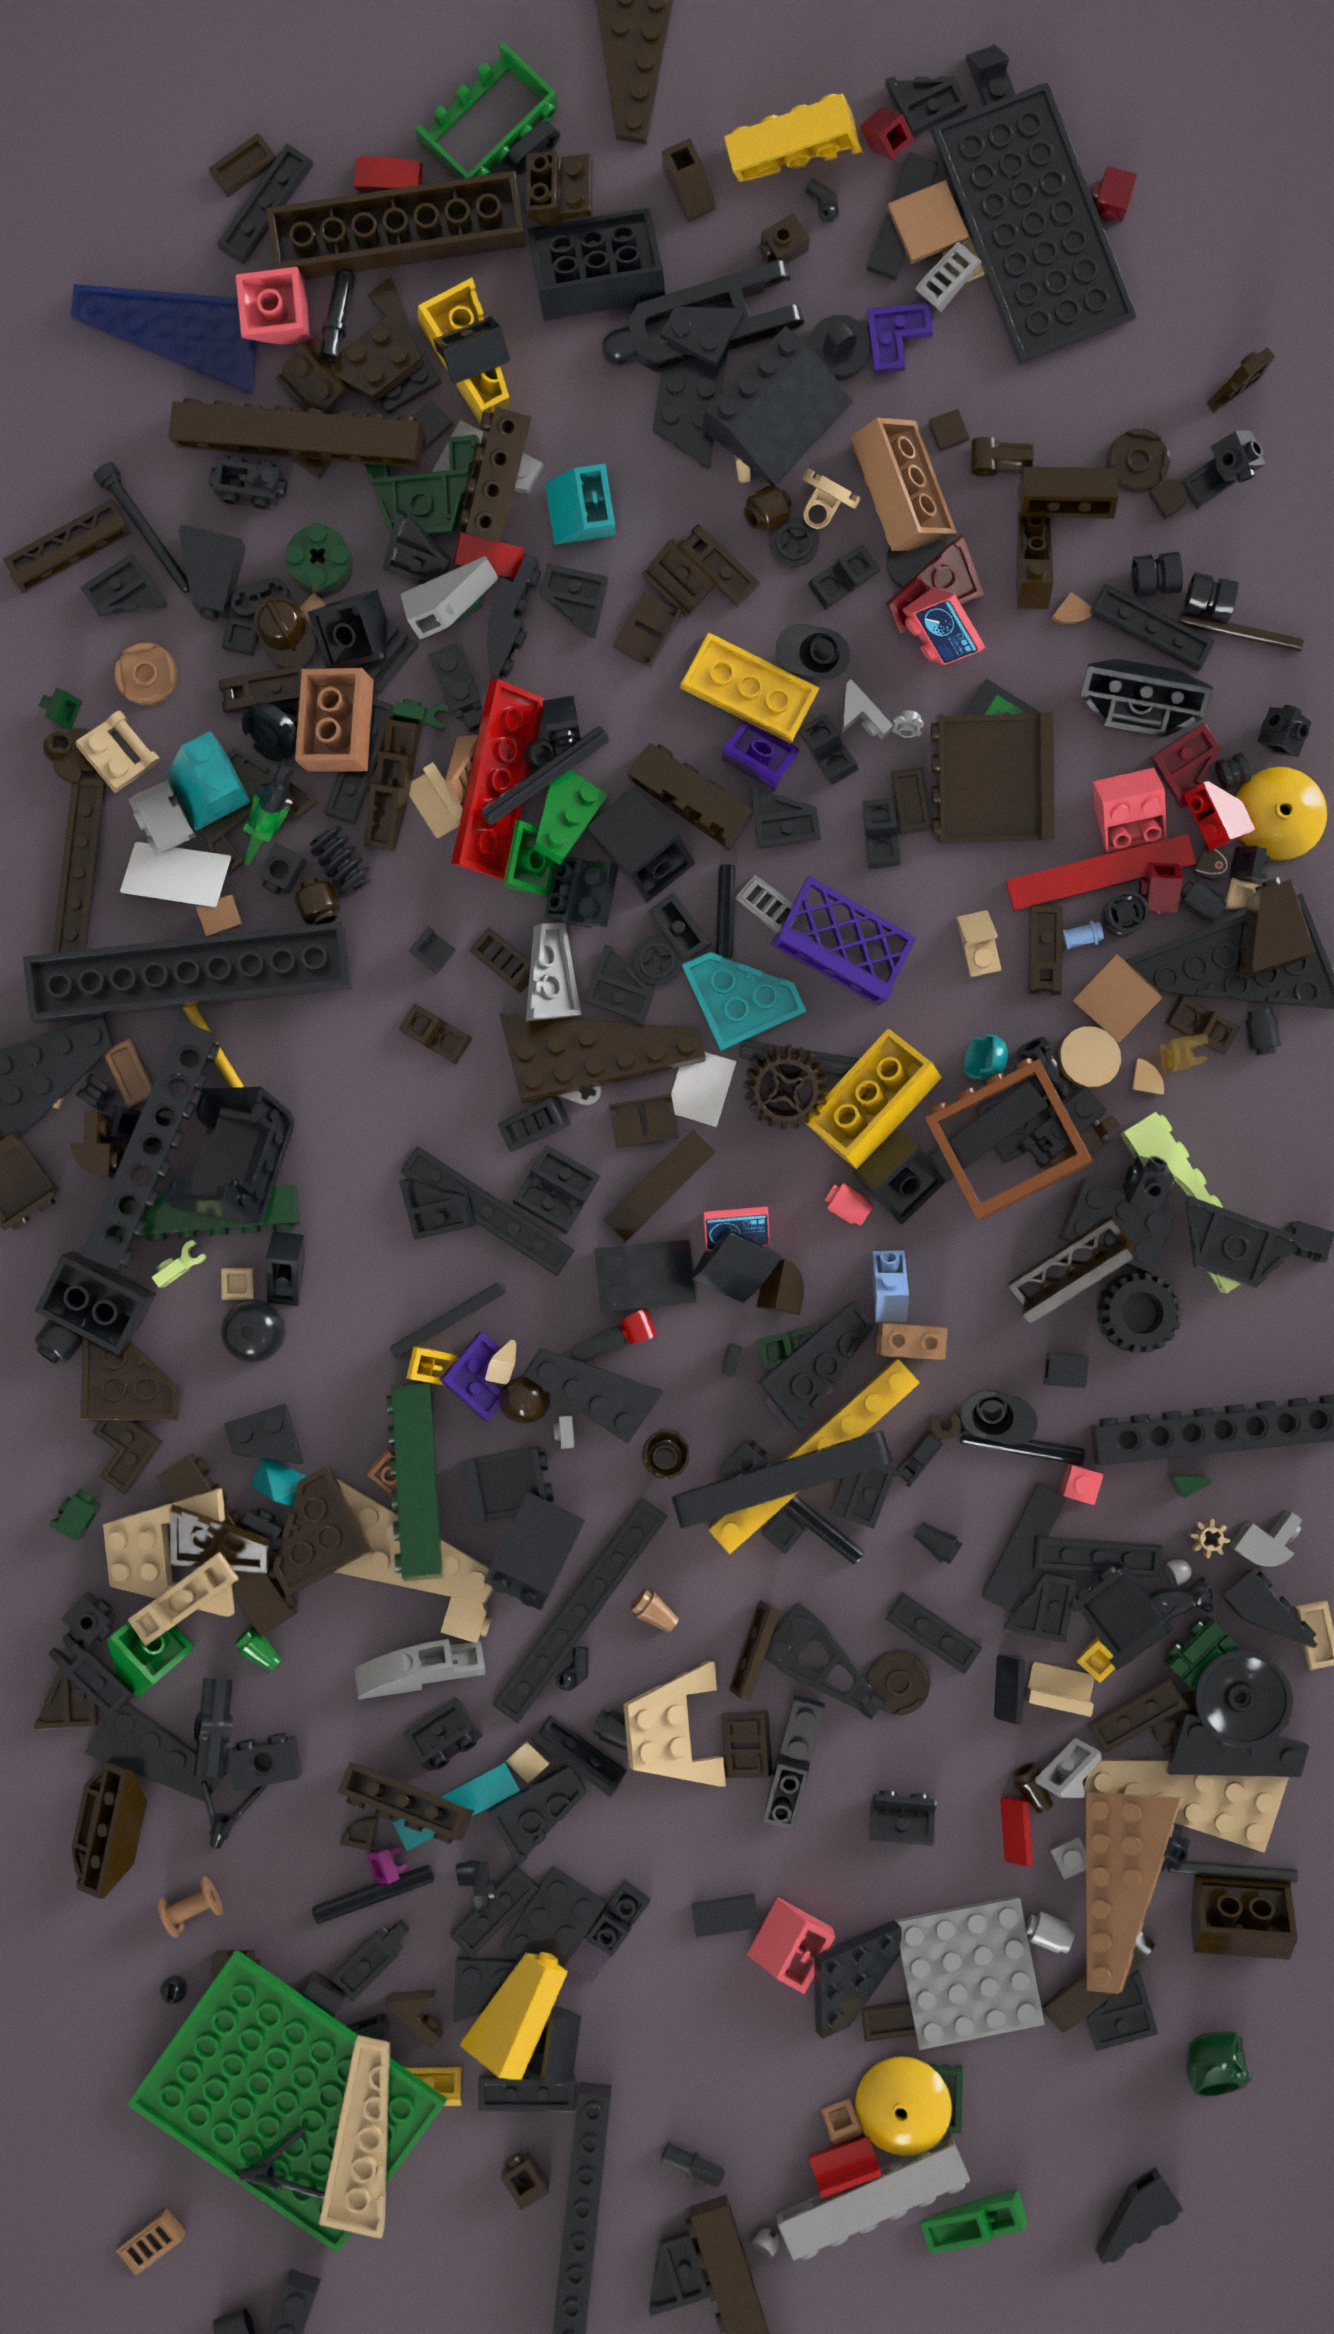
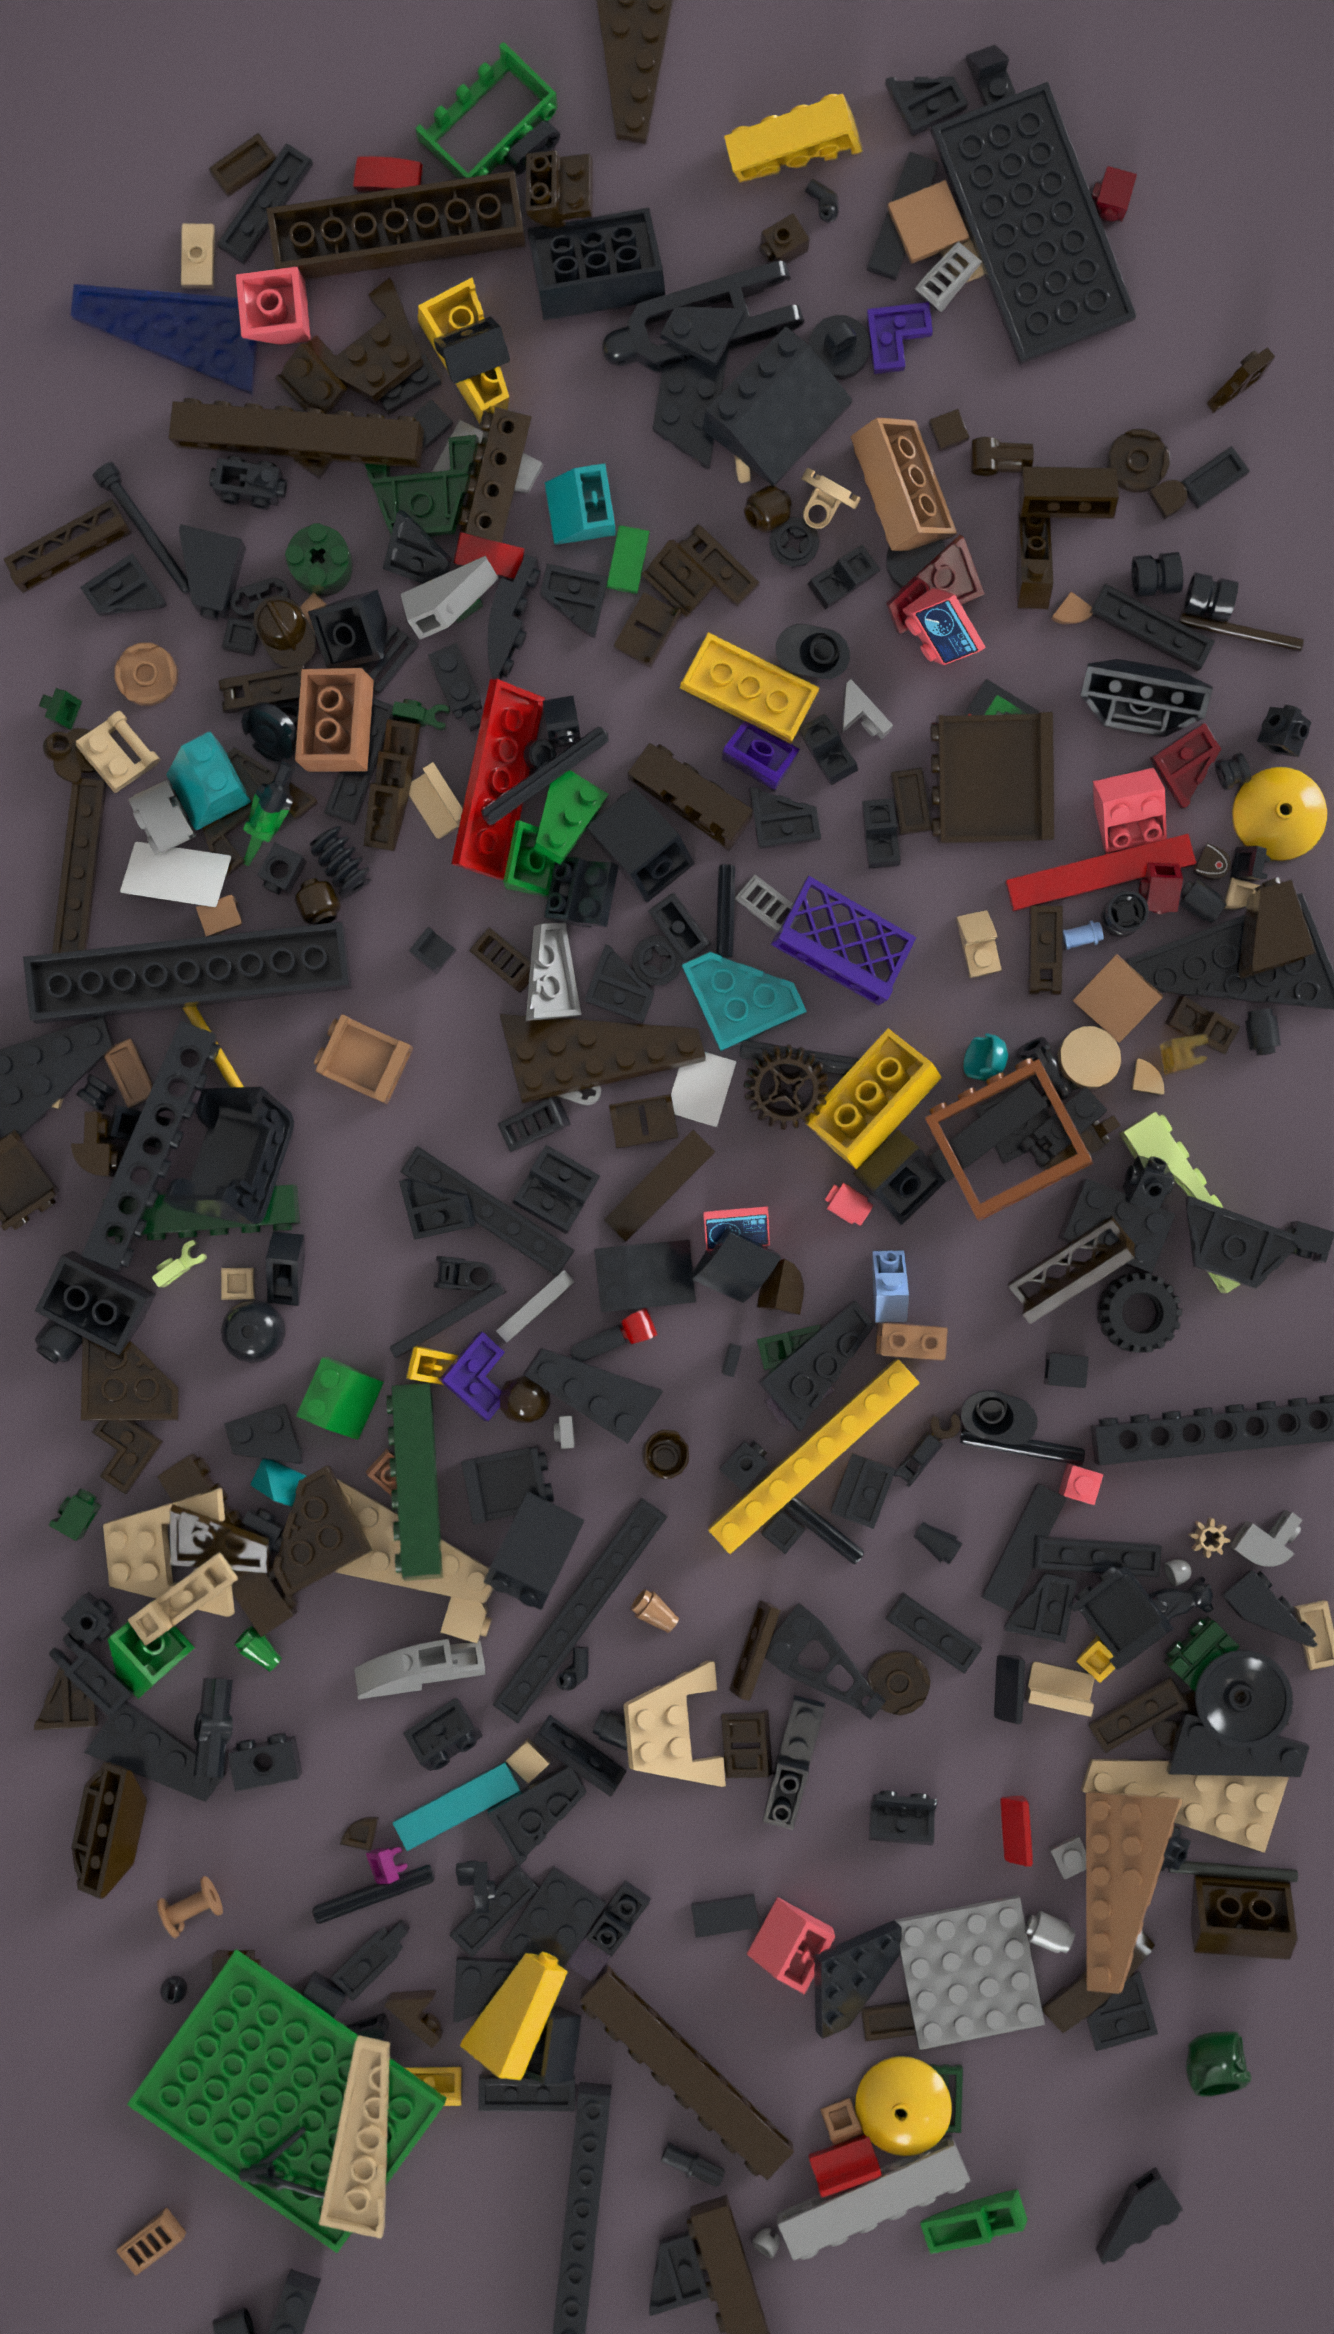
(197, 256): none -> tan plate
(222, 1822): black plant -> none
(334, 326): black pin -> none
(340, 1398): none -> green slope
(362, 1058): none -> medium nougat panel
(408, 1802): dark brown brick -> none
(435, 1034): dark brown slope -> none
(460, 767): medium nougat slope -> none
(461, 1274): none -> black piece
(502, 1364): tan slope -> none
(523, 2190): dark brown brick -> none
(535, 1306): none -> light grey beam
(628, 559): none -> green tile
(687, 2073): none -> dark brown brick
(688, 179): dark brown slope -> none
(781, 1479): black beam -> none
(886, 132): dark red brick -> none
(907, 724): light grey plate -> none
(1027, 1785): dark brown cone -> none
(1068, 1770): light grey slope -> none
(1188, 1484): dark green slope -> none
(1218, 815): red slope -> none
(1238, 456): black brick -> none

